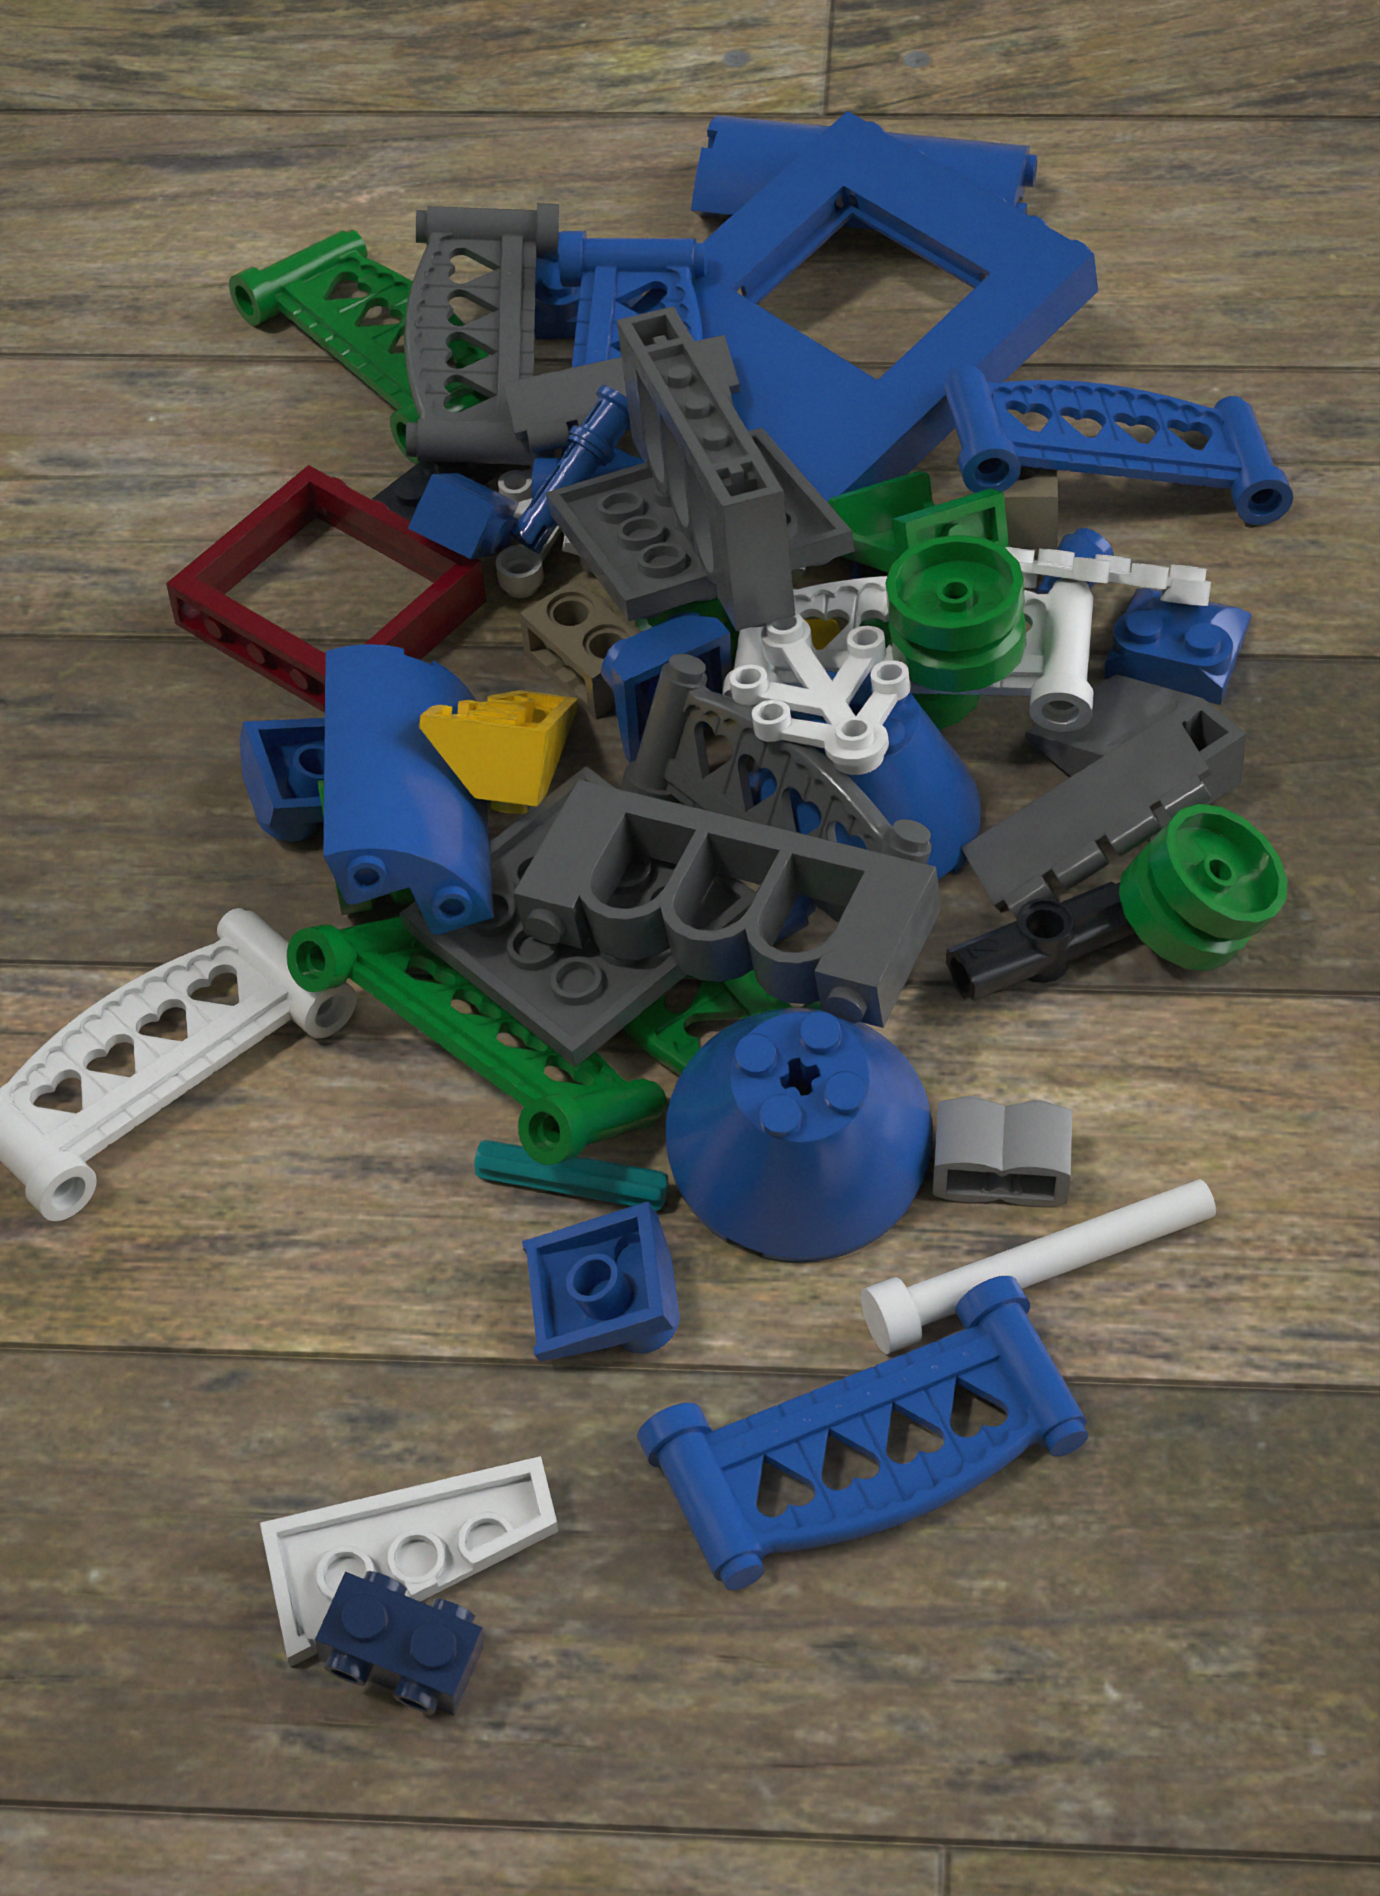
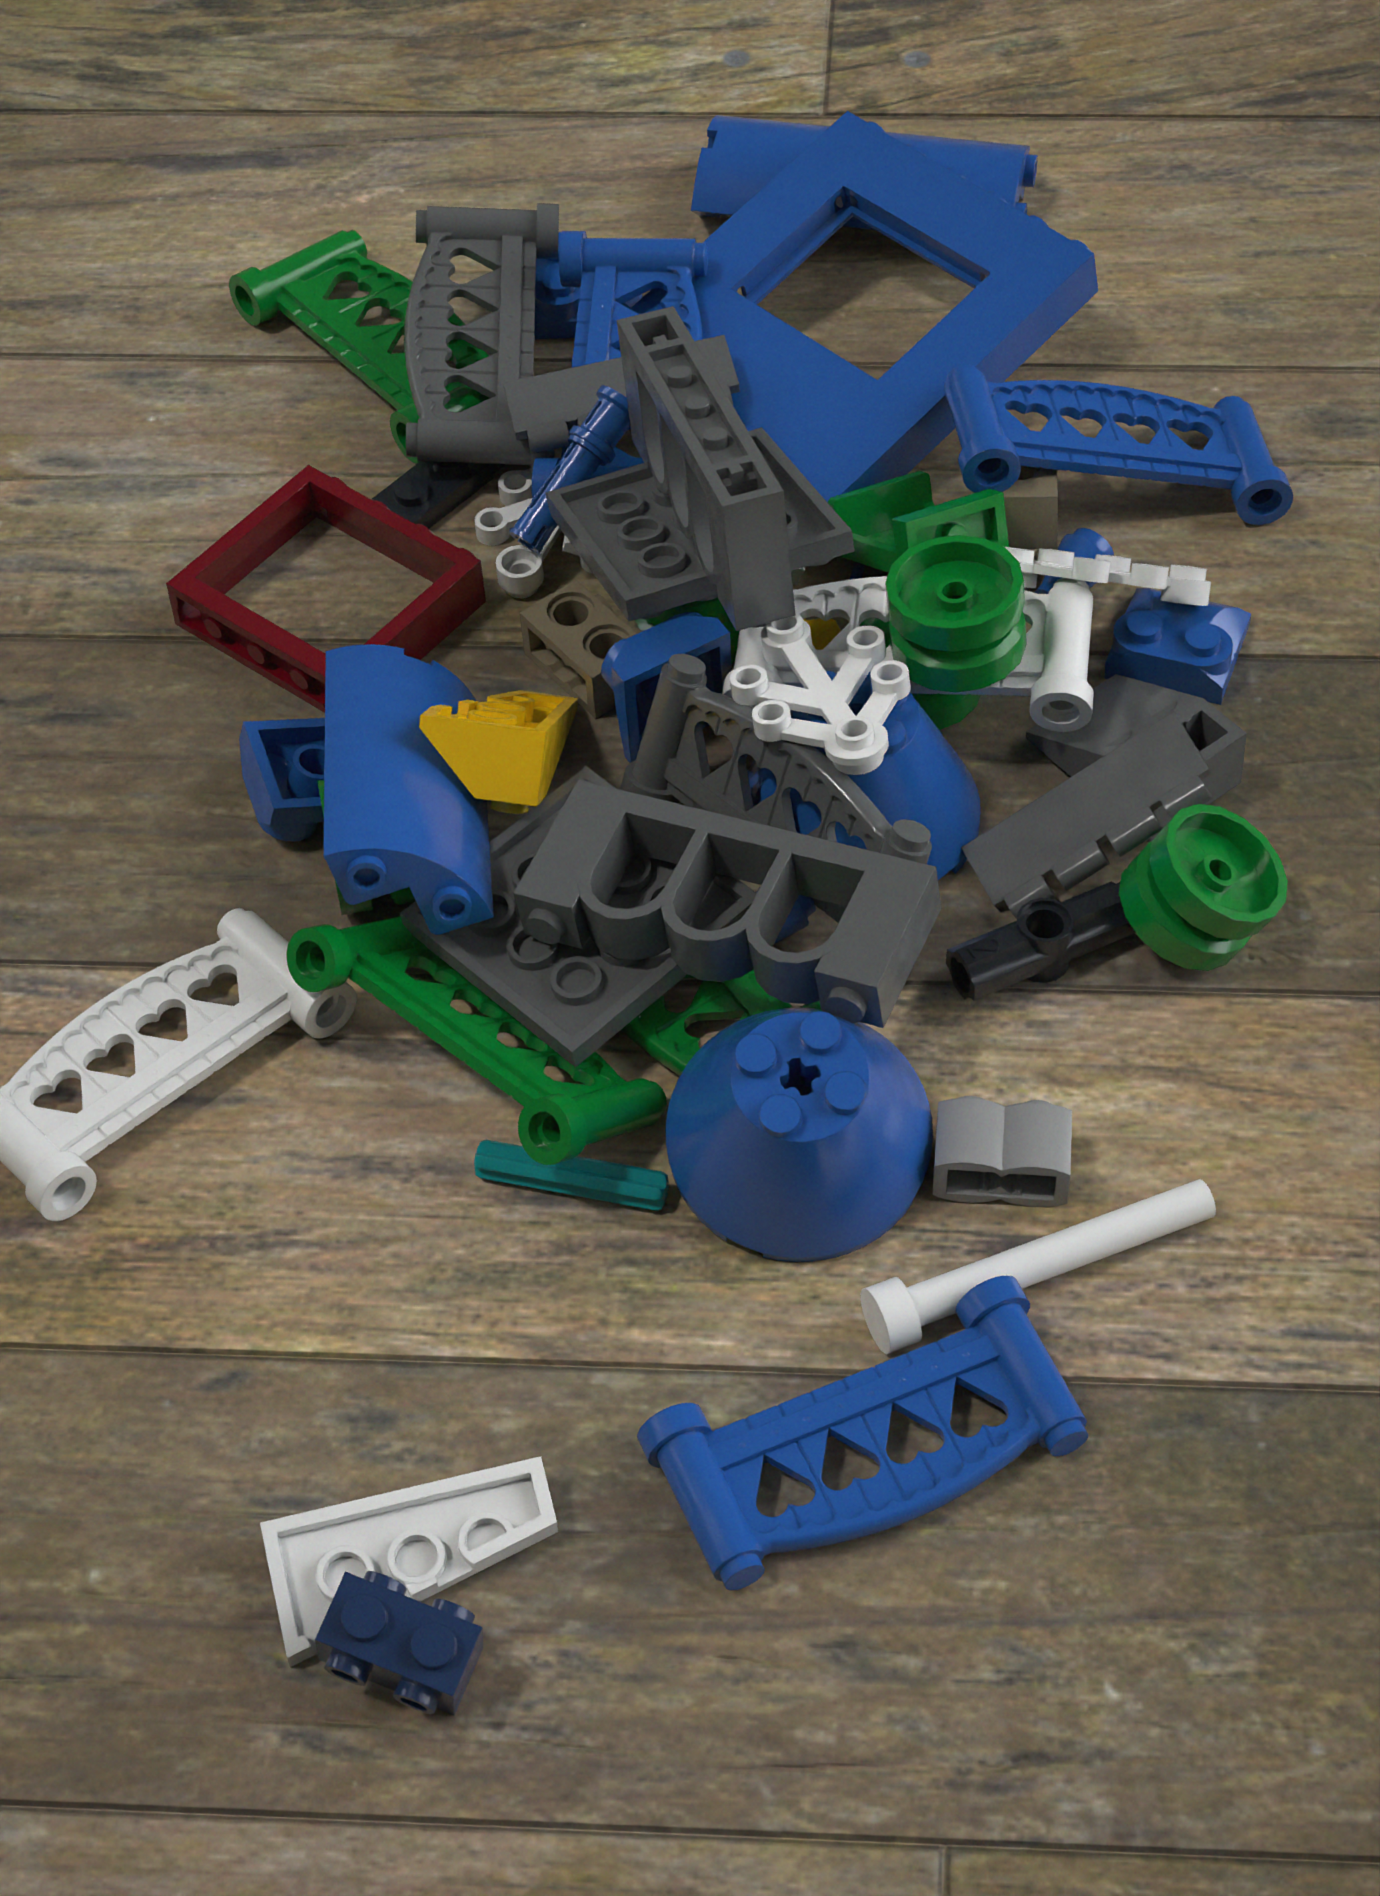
(464, 516): blue brick -> none
(603, 1285): blue slope -> none

